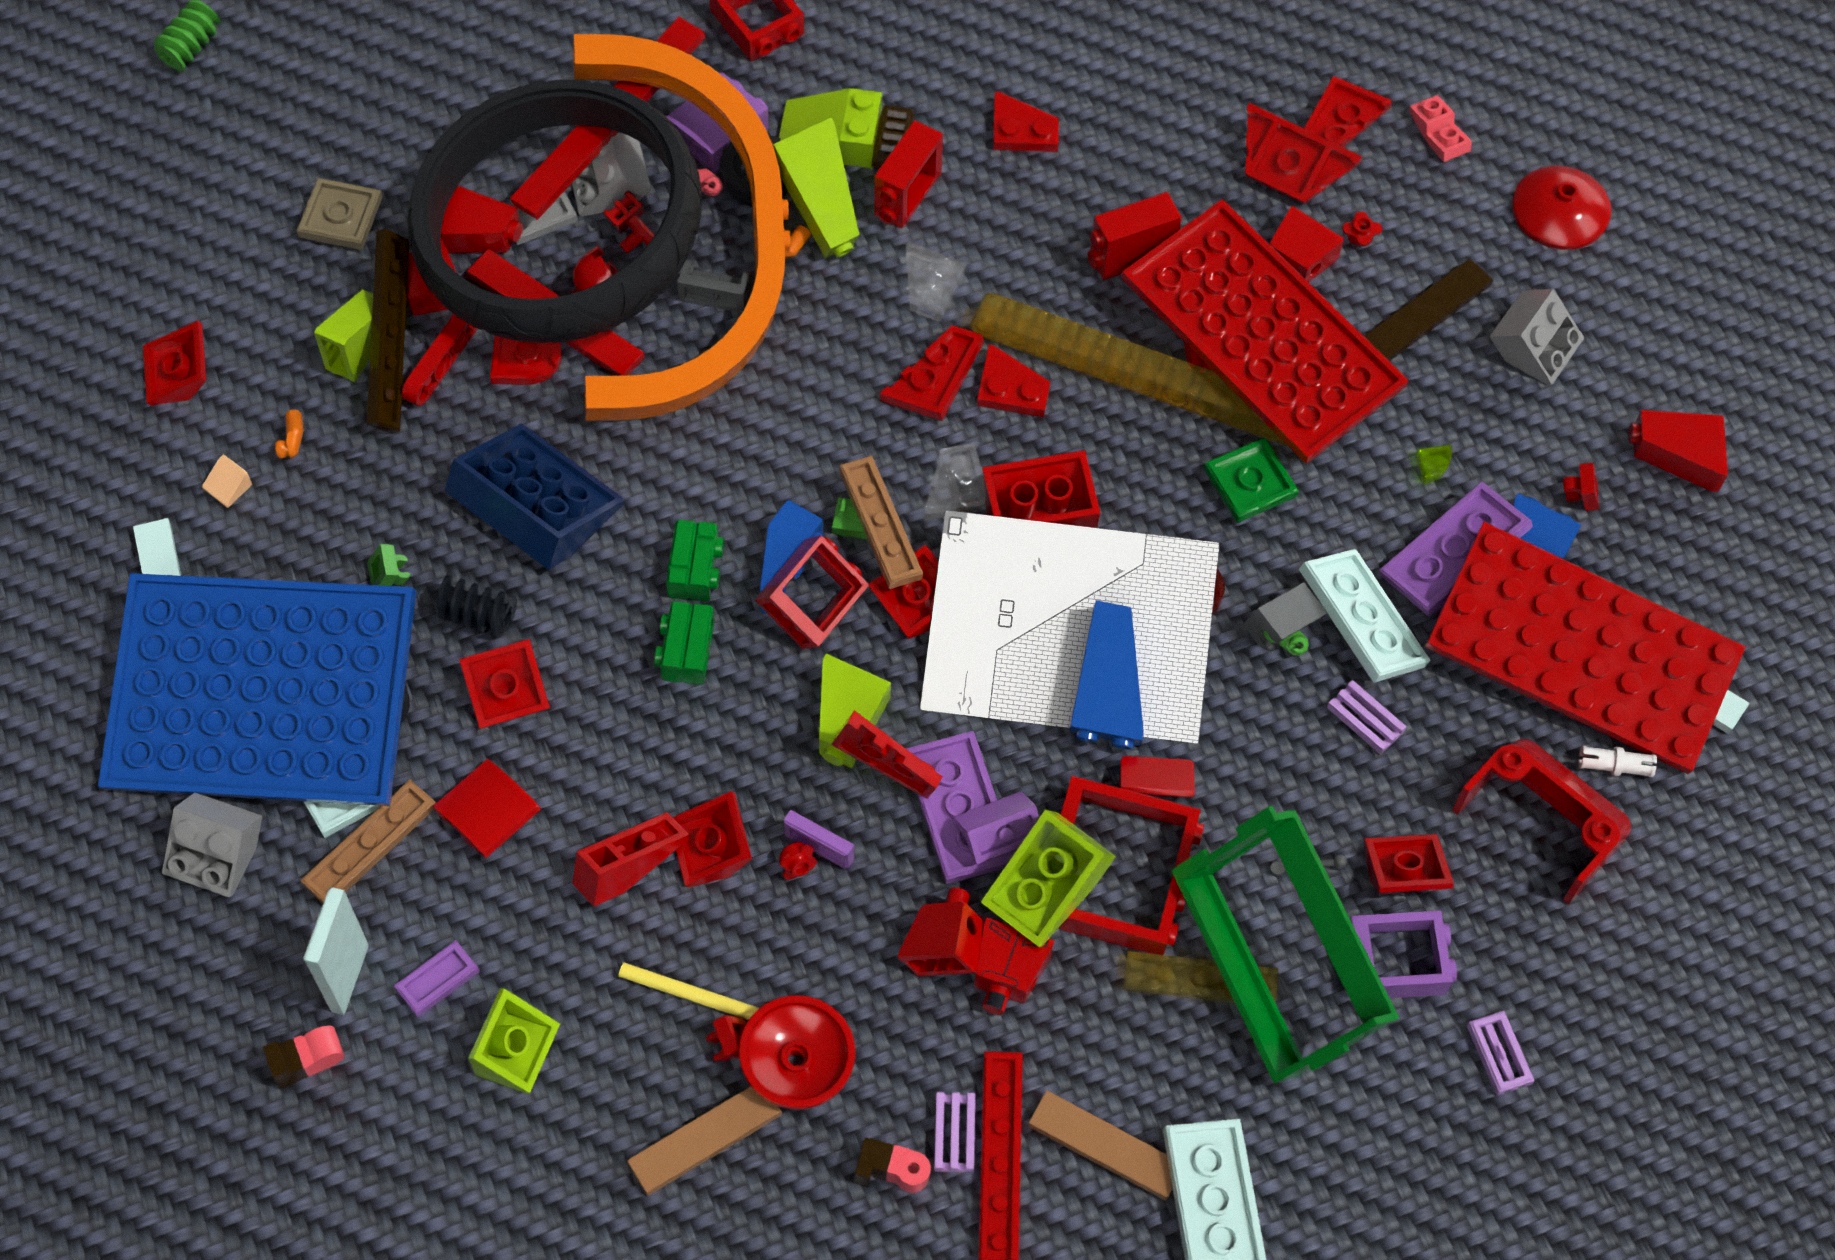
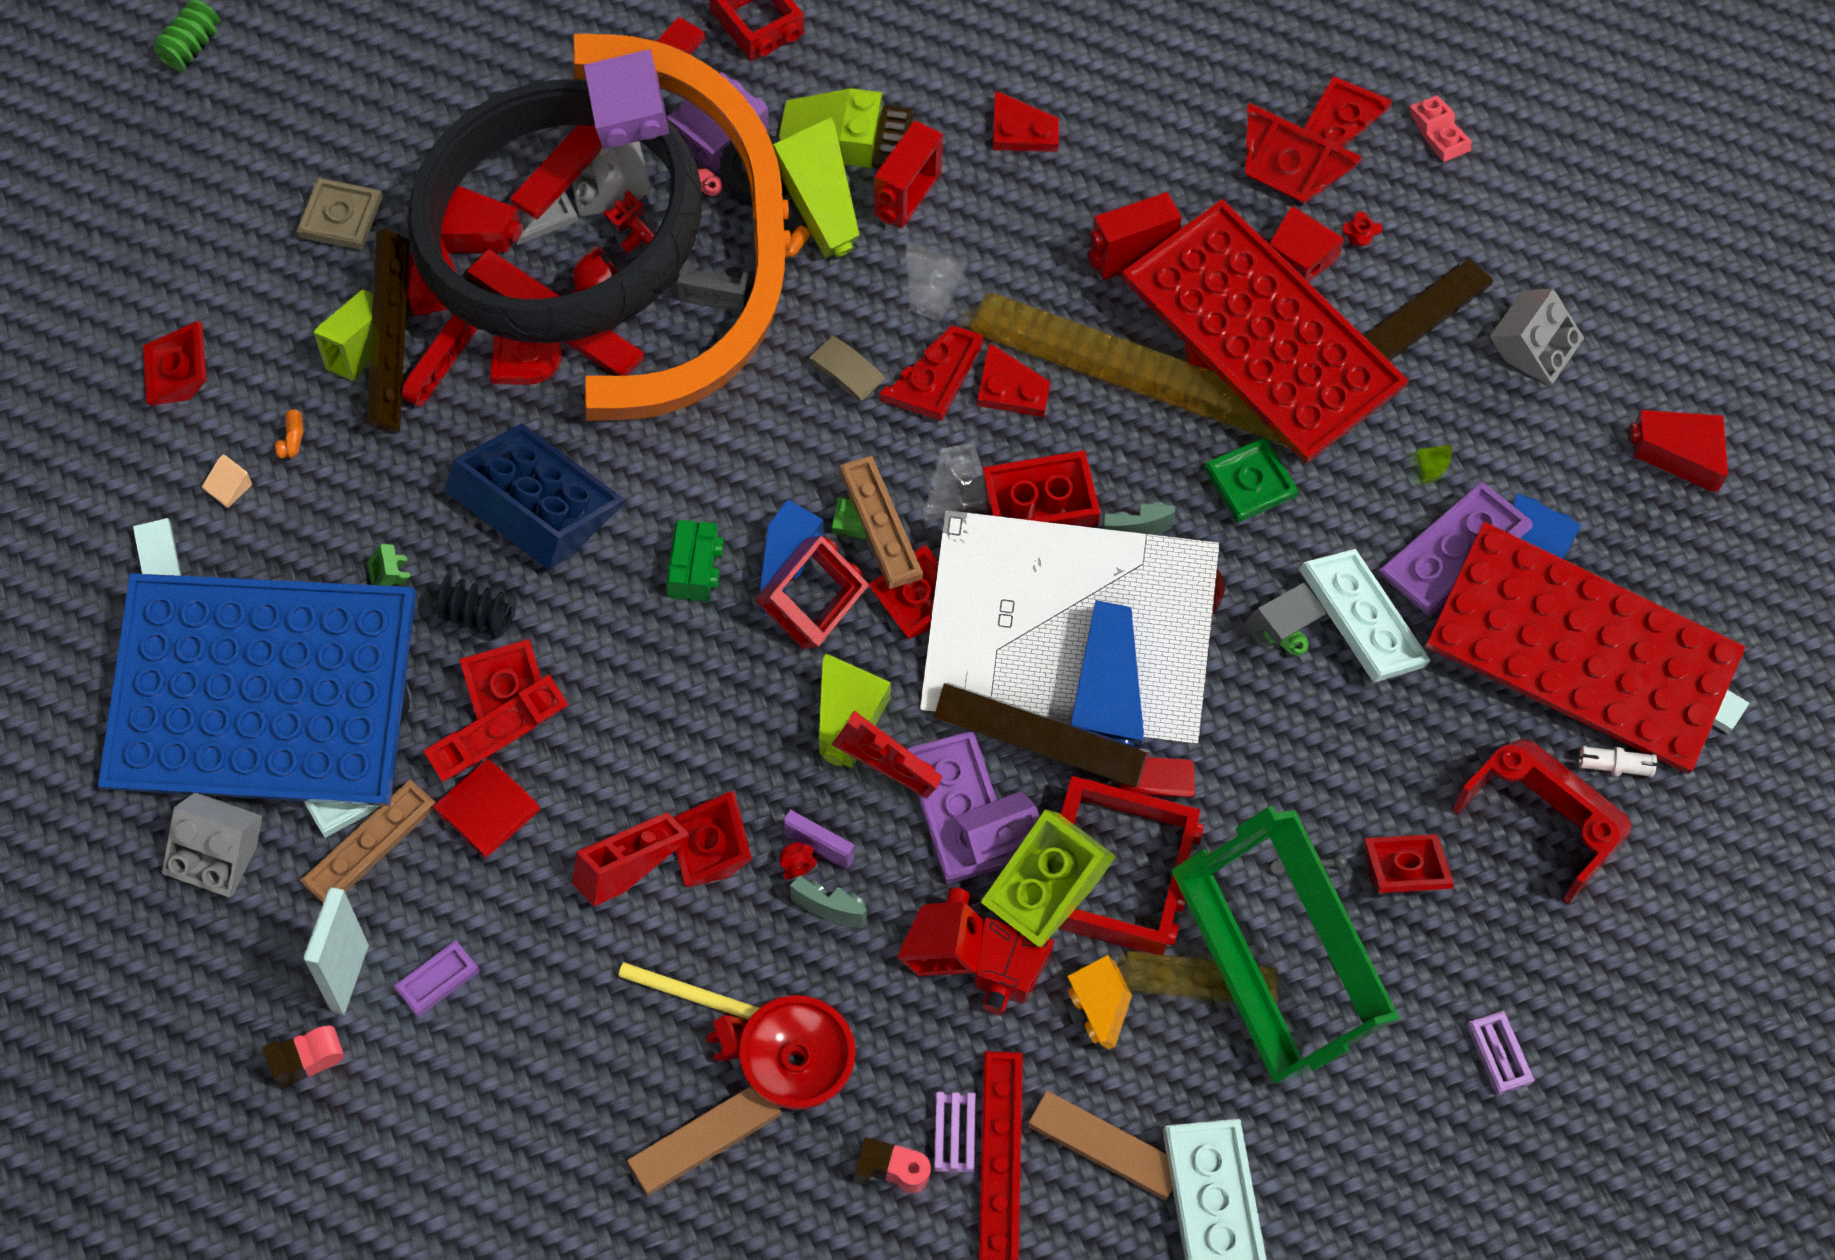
(496, 729): none -> red slope
(513, 1043): lime slope -> none
(626, 99): none -> medium lavender brick
(686, 643): green brick -> none
(837, 908): none -> sand green slope
(847, 367): none -> dark tan slope
(1041, 734): none -> dark brown tile
(1104, 997): none -> light orange slope
(1152, 519): none -> sand green slope
(1354, 690): lavender tile -> none
(1440, 938): medium lavender window -> none
(1558, 218): red dish -> none
(1583, 487): red tile -> none

